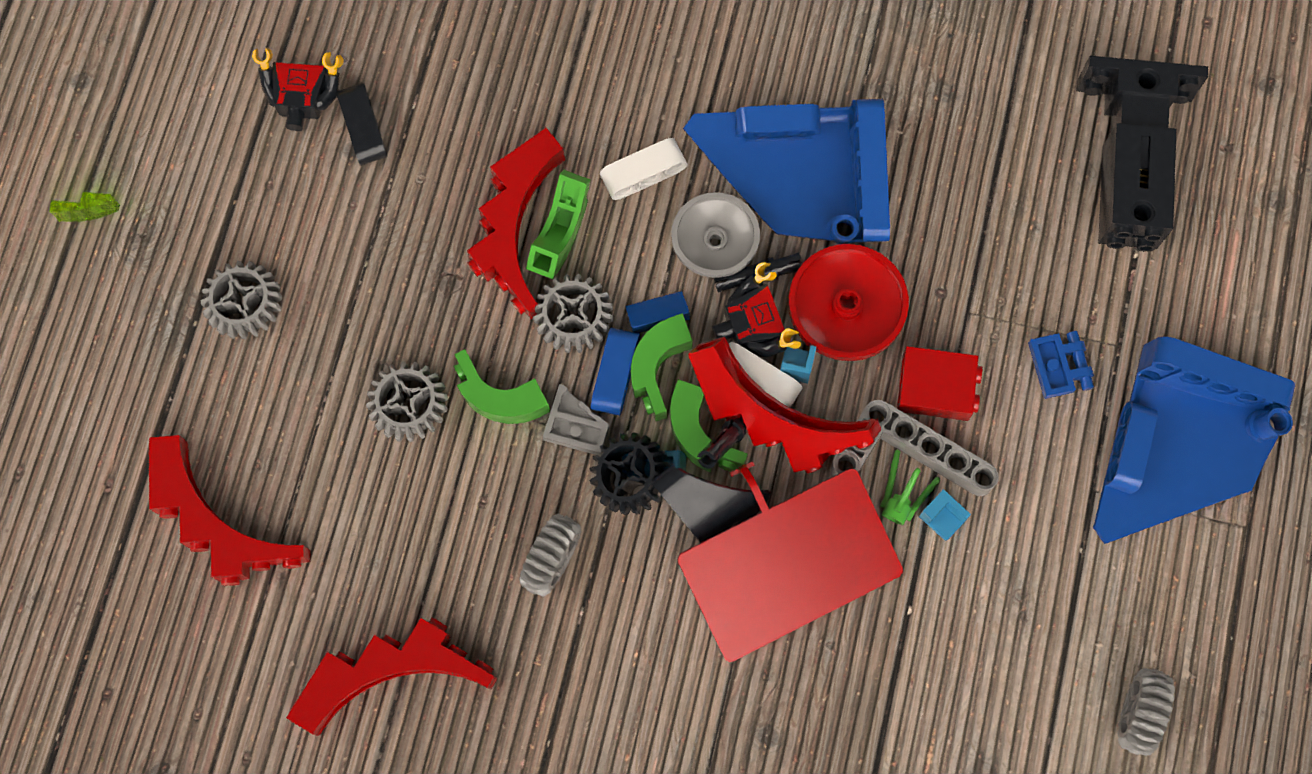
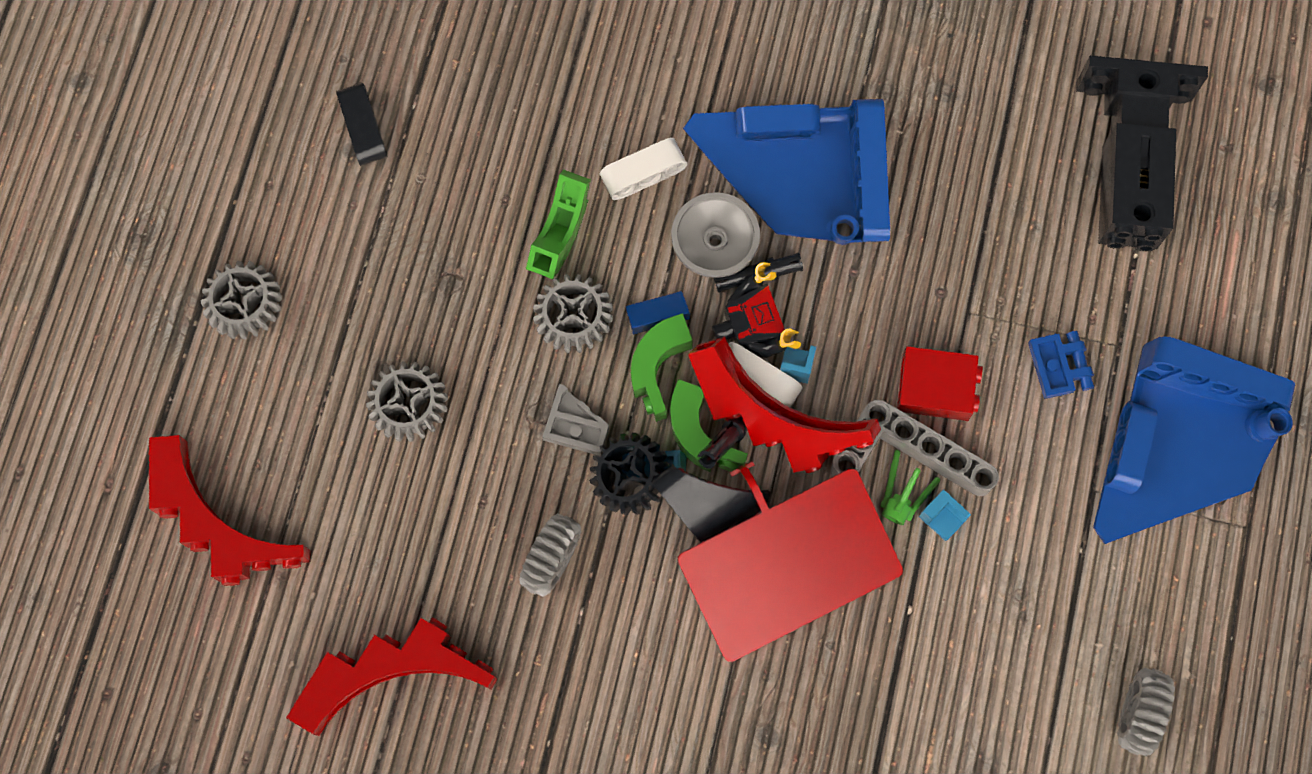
(90, 207): clear neon green slope -> none
(299, 89): torso -> none
(501, 406): bright green arch -> none
(516, 180): red arch -> none
(614, 371): blue beam -> none
(848, 302): red dish -> none

